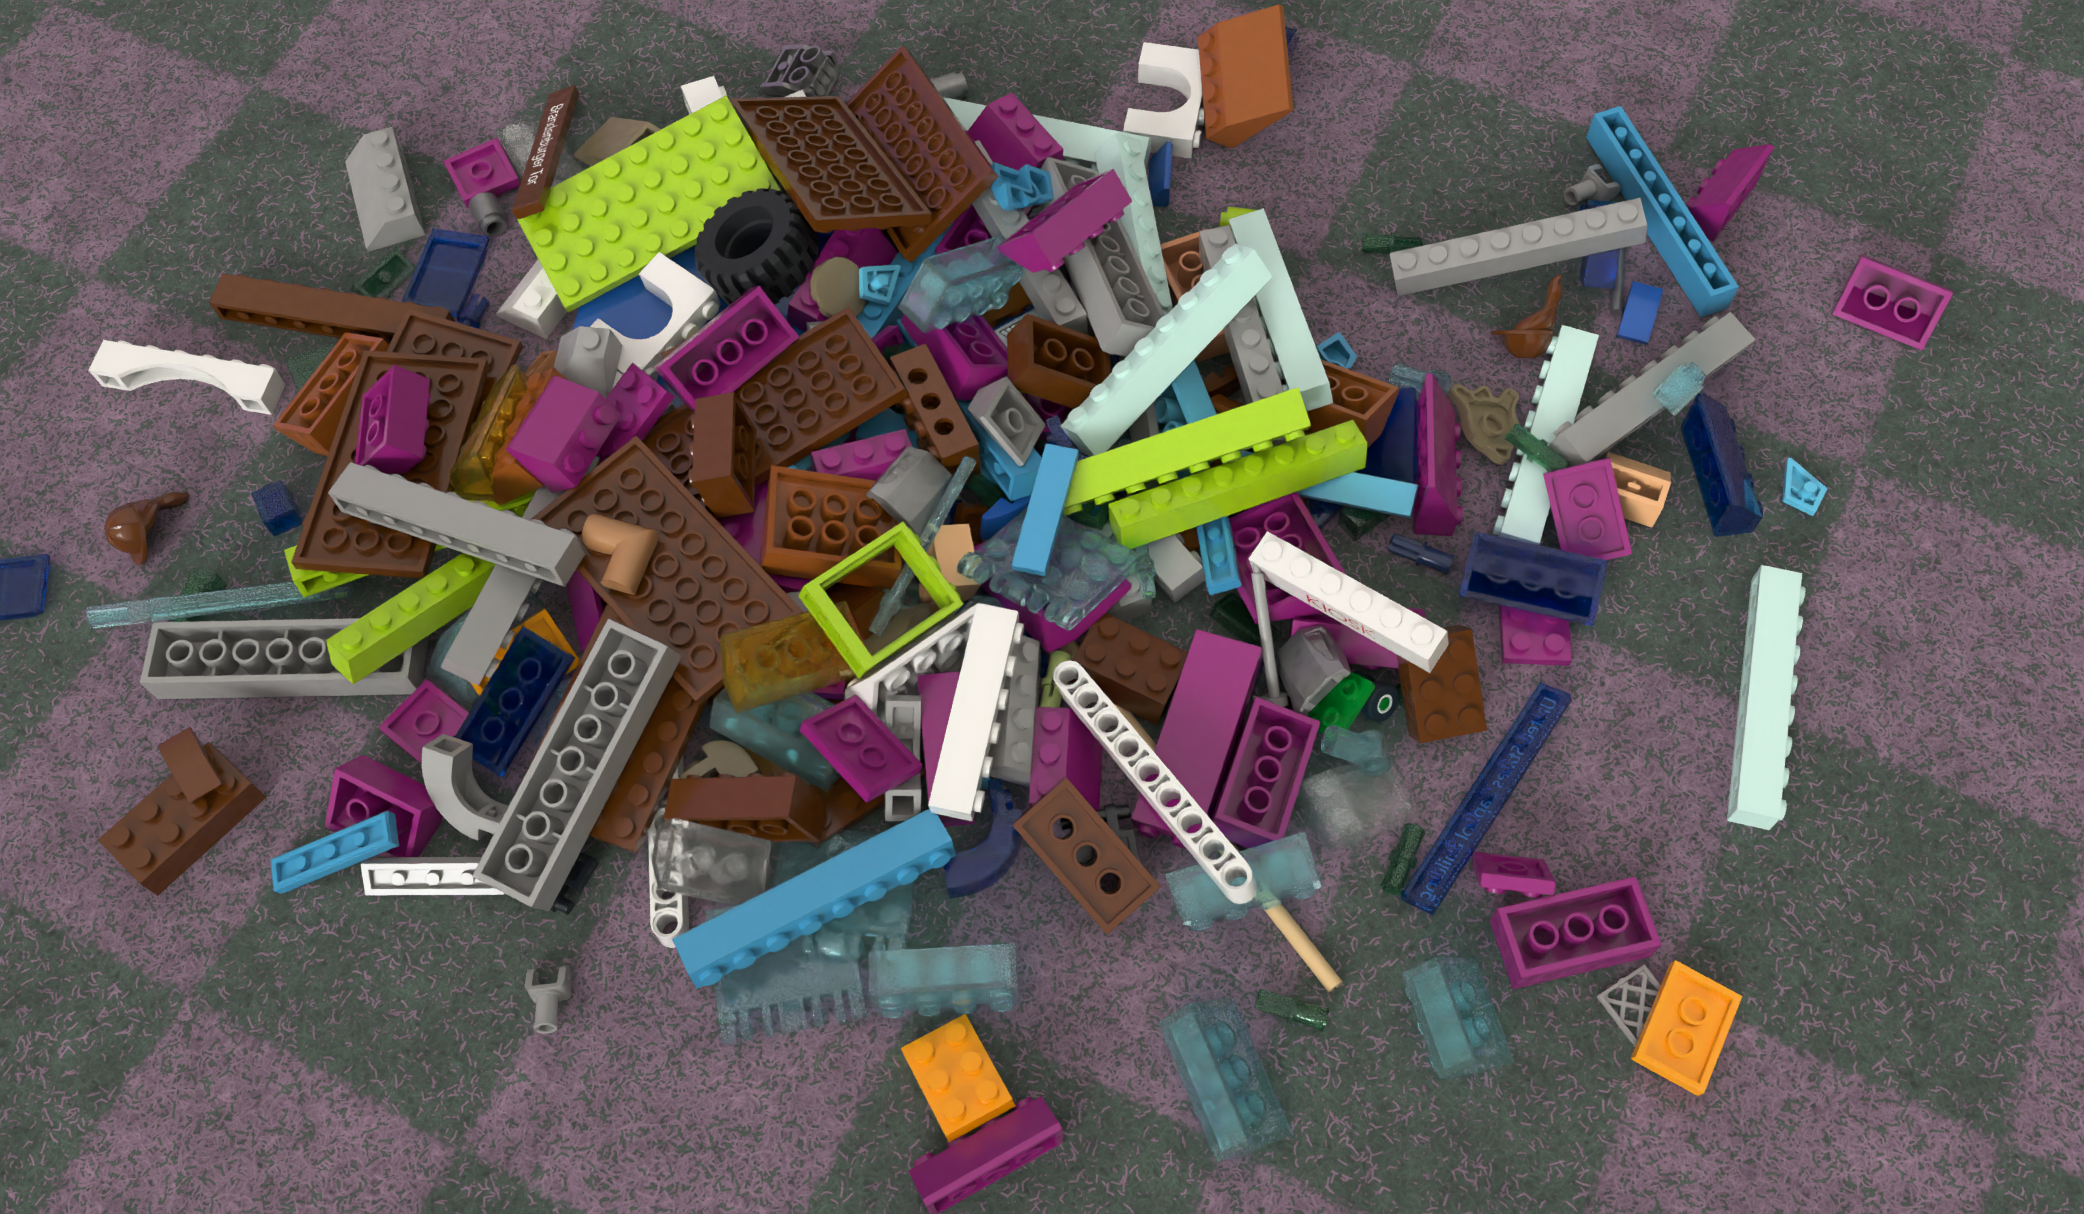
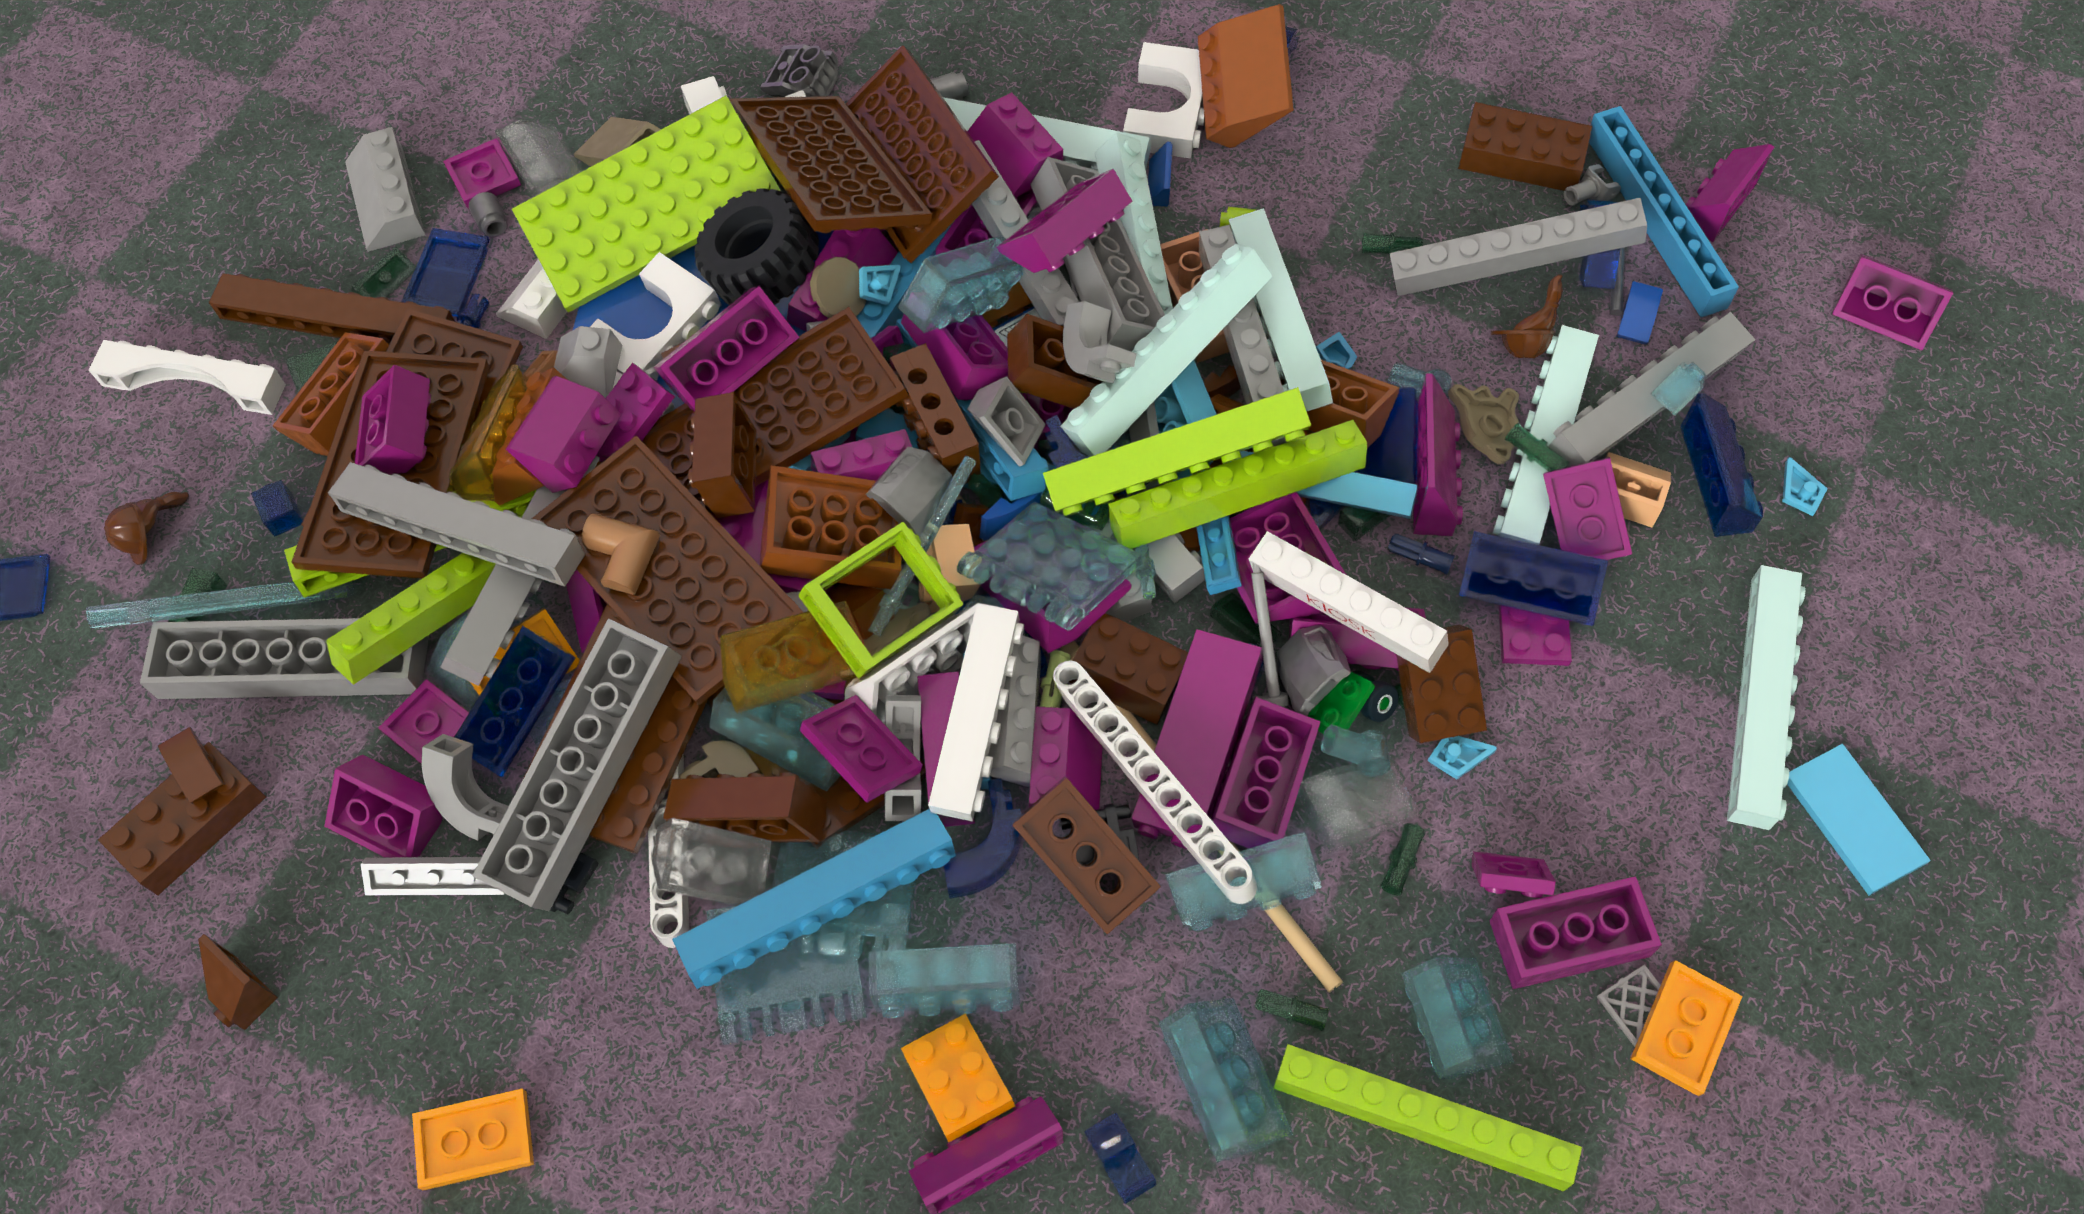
(232, 986): none -> reddish brown slope
(334, 852): dark azure tile -> none
(472, 1139): none -> light orange plate
(545, 153): reddish brown tile -> none
(547, 998): light grey piece -> none
(1021, 188): dark azure slope -> none
(1045, 510): dark azure tile -> none
(1087, 345): none -> light grey arch
(1120, 1158): none -> clear blue slope
(1428, 1118): none -> lime brick
(1459, 755): none -> medium azure piece
(1485, 798): clear blue tile -> none
(1525, 147): none -> reddish brown brick
(1856, 819): none -> medium azure tile

